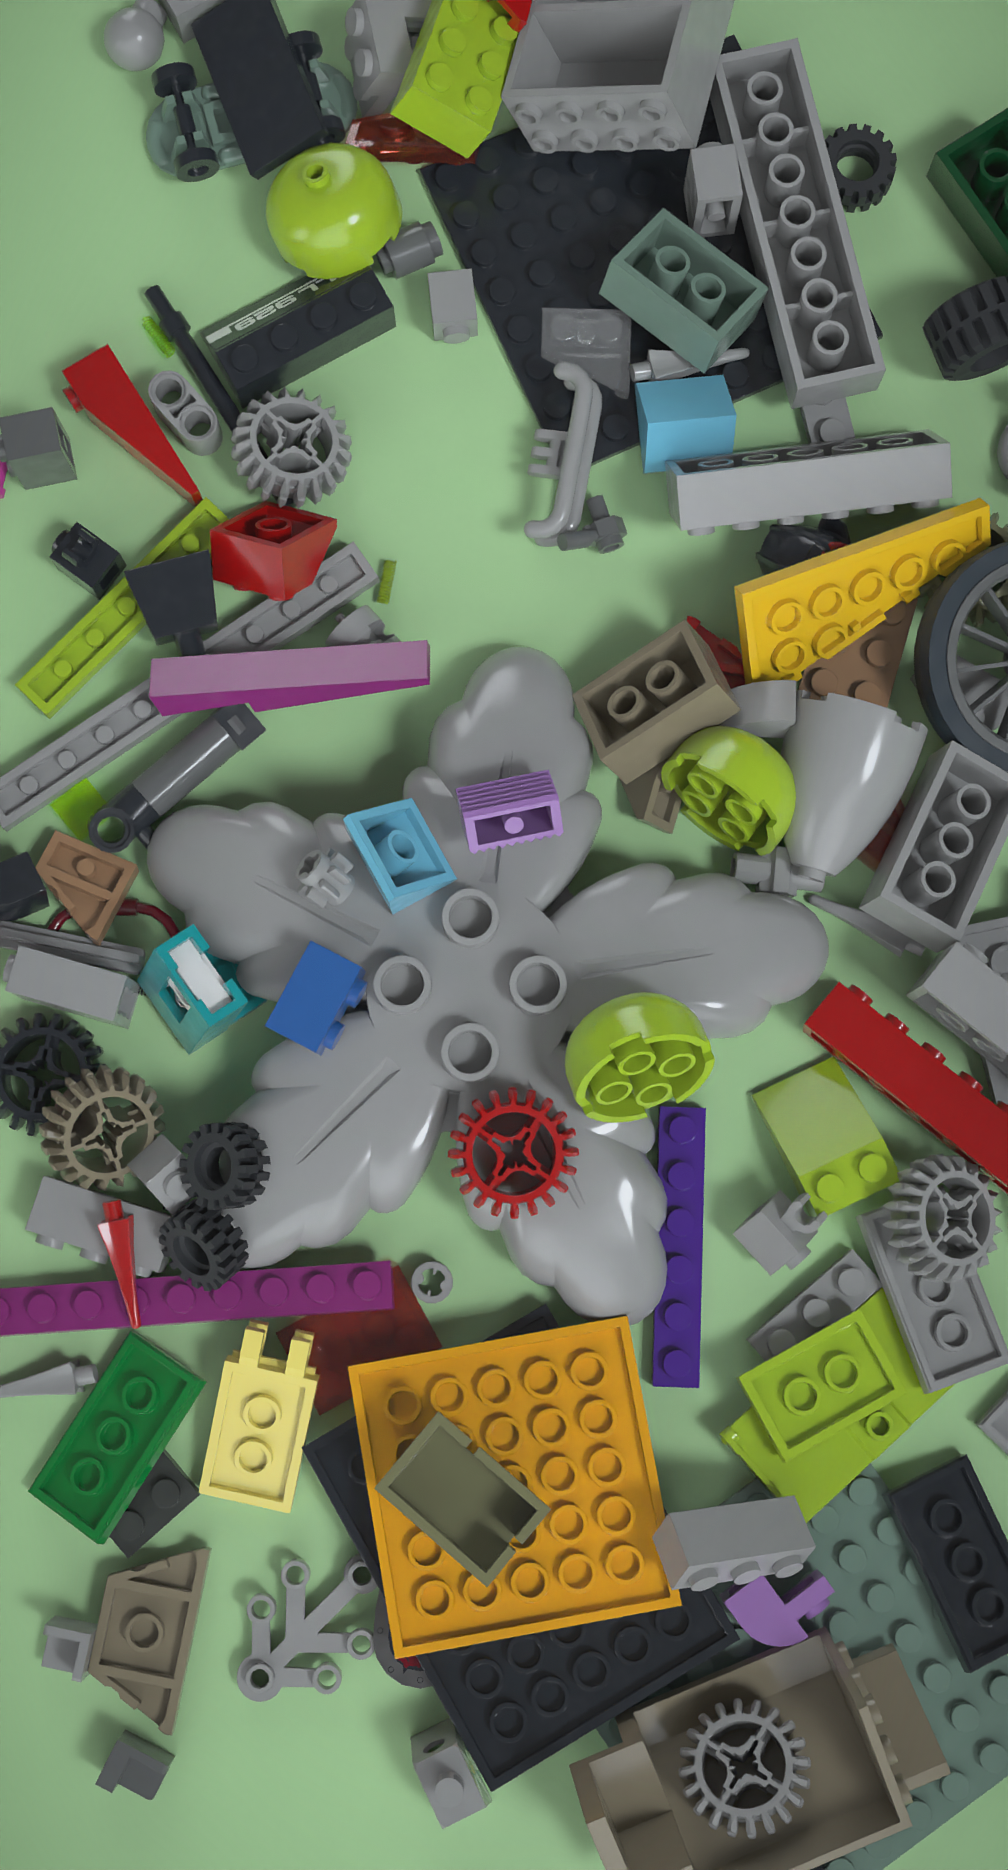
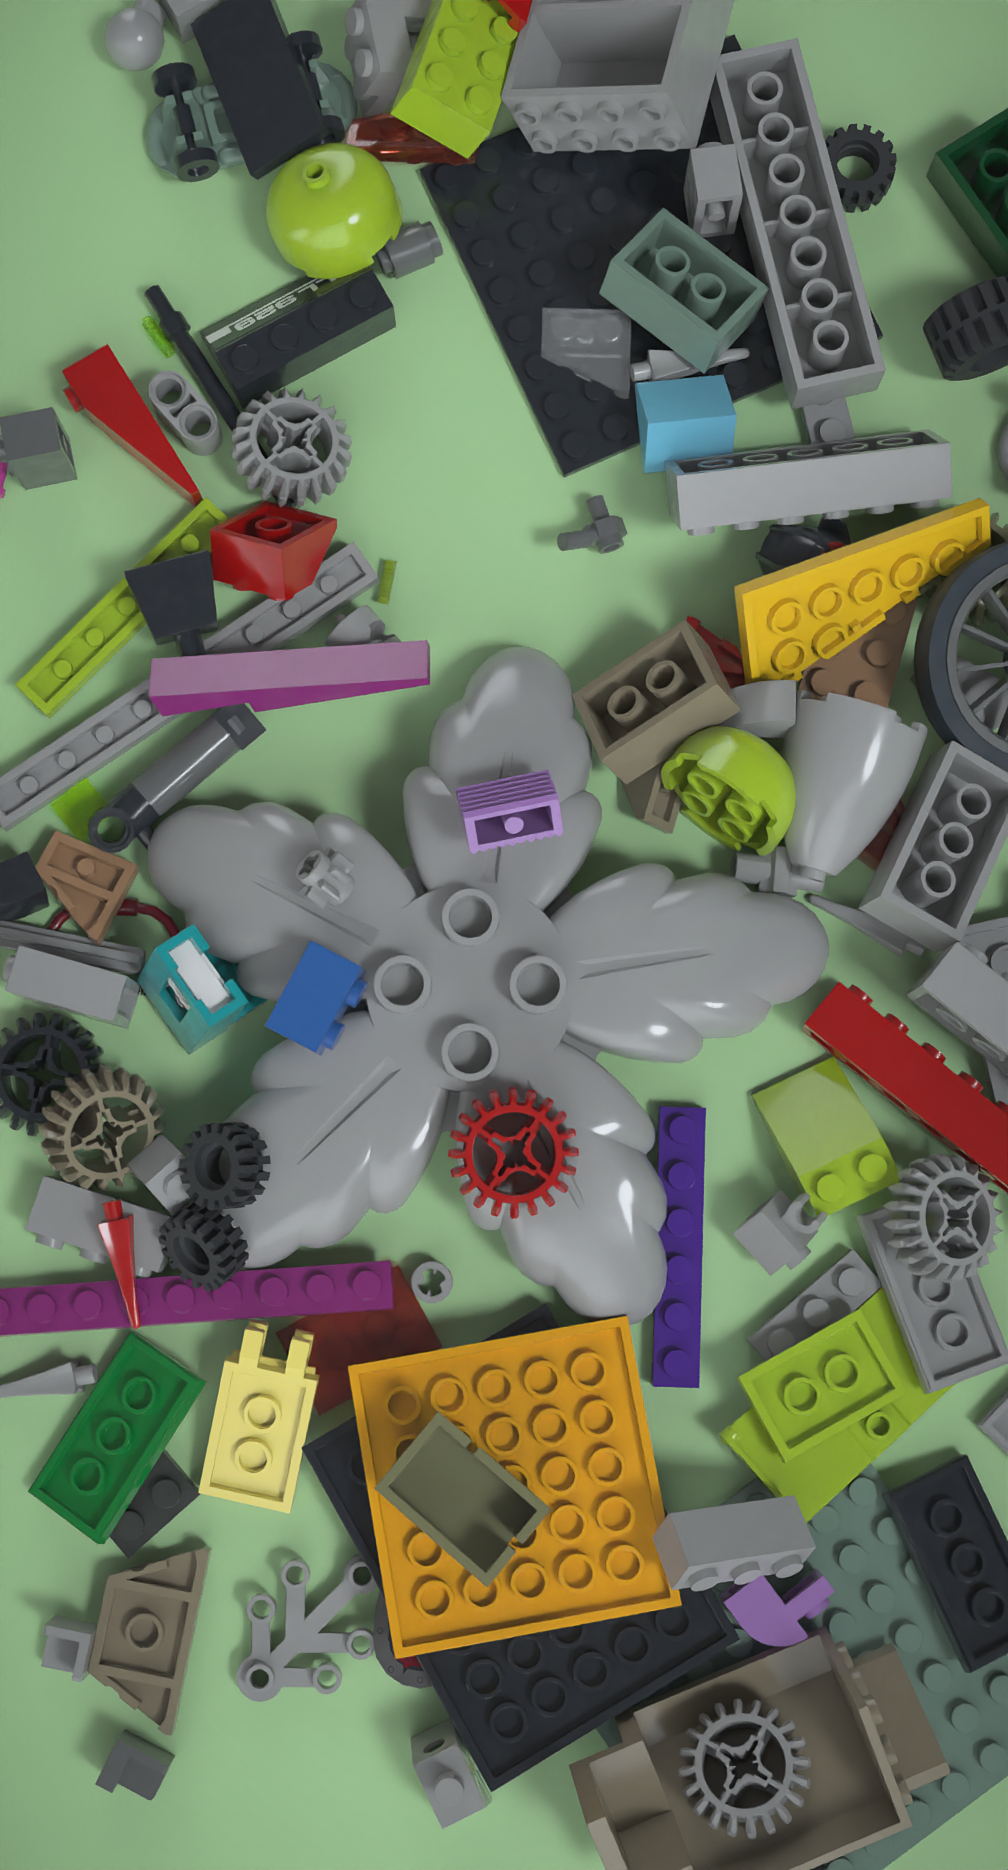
(87, 559): black brick -> none
(399, 852): medium azure slope -> none
(453, 305): light grey brick -> none
(567, 456): light grey piece -> none
(636, 1056): lime cylinder -> none

